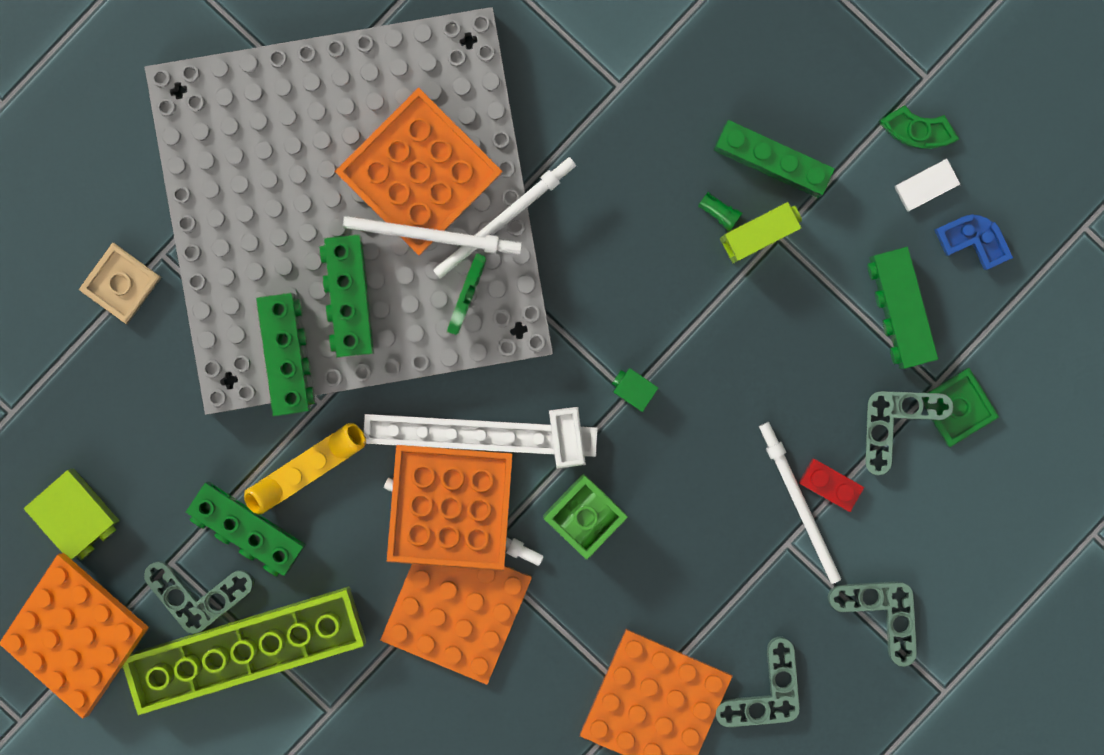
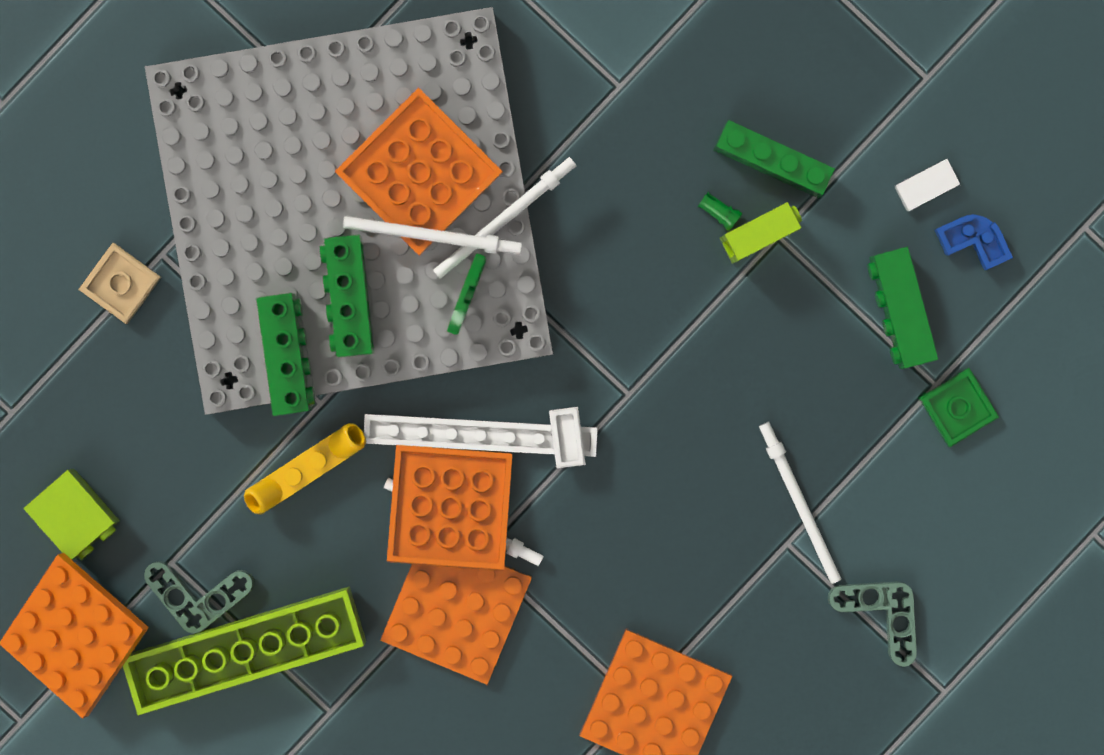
(247, 530): green brick -> none
(585, 516): bright green brick -> none
(634, 388): green brick -> none
(778, 693): sand green beam -> none
(831, 485): red plate -> none
(896, 411): sand green beam -> none
(918, 131): green tile -> none

